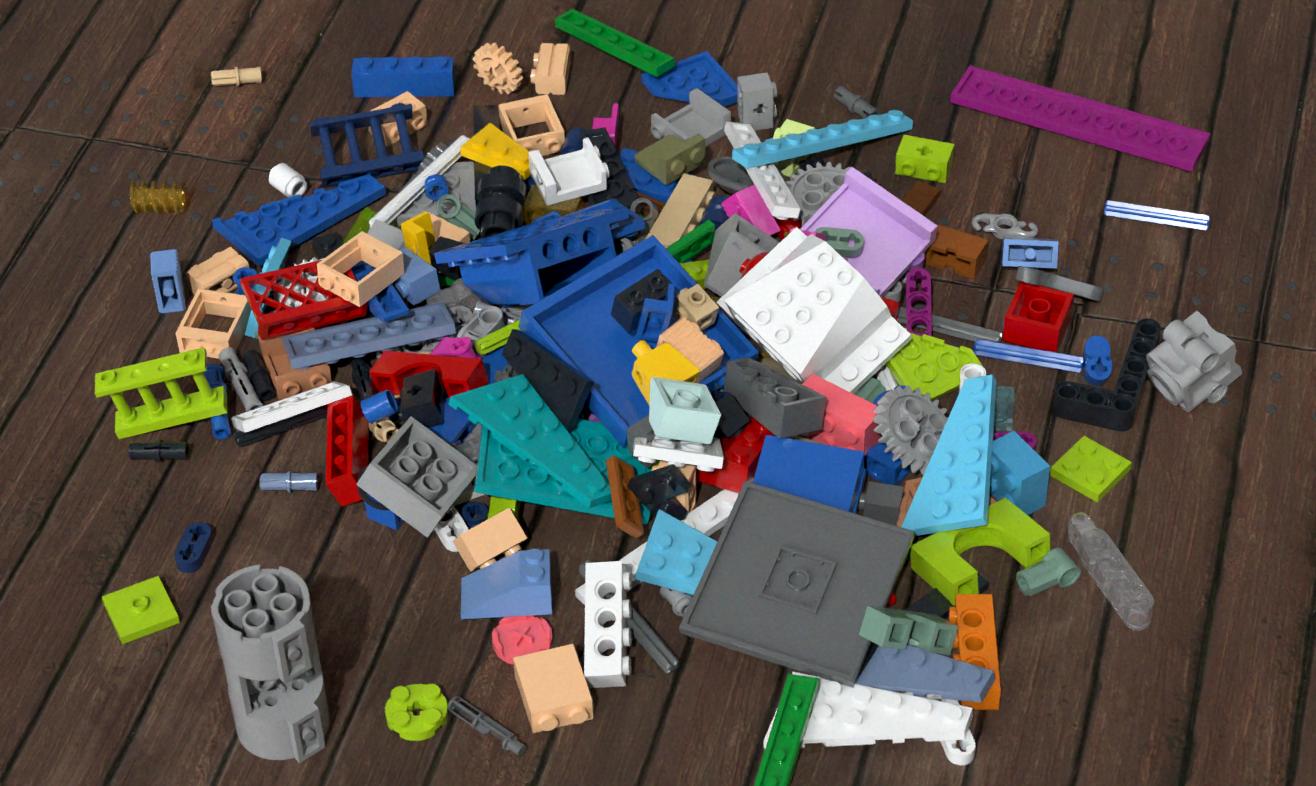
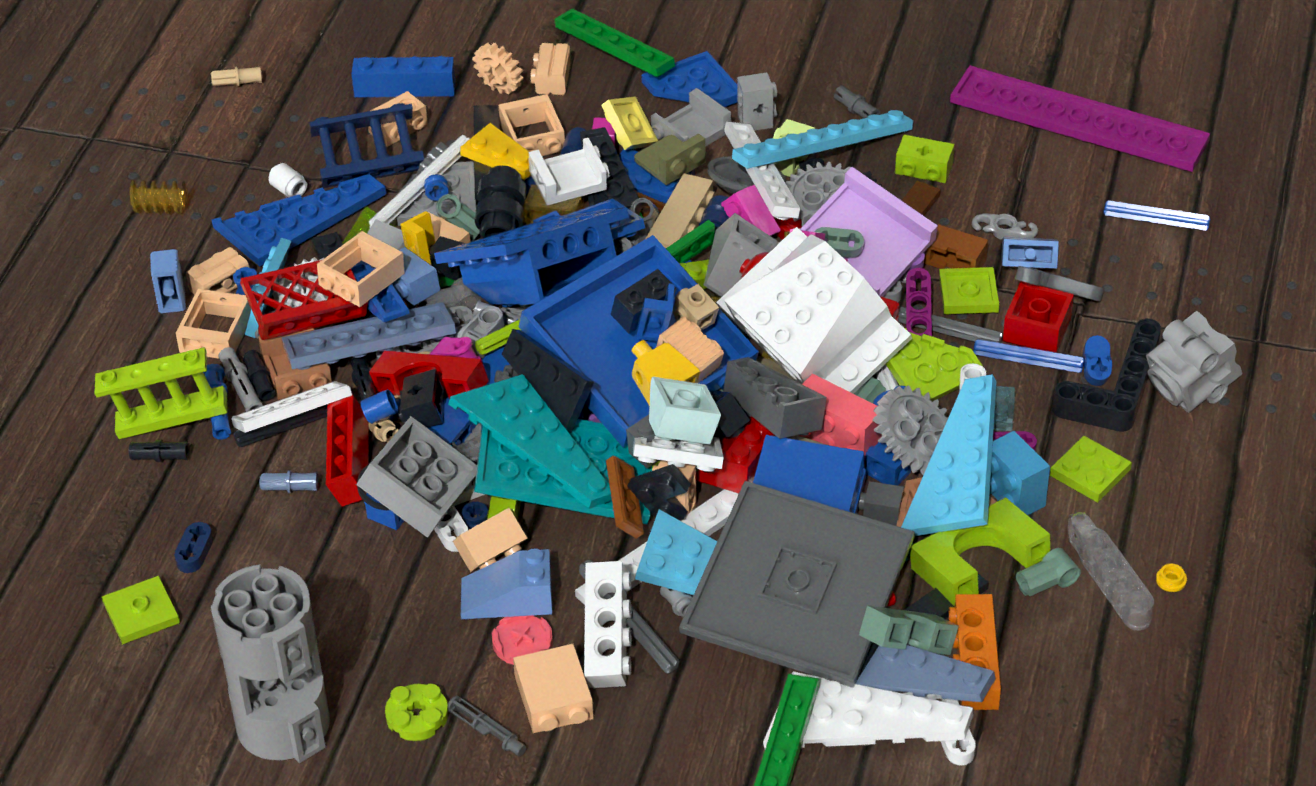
(629, 123): none -> light yellow plate
(968, 290): none -> lime plate
(1171, 578): none -> yellow plate

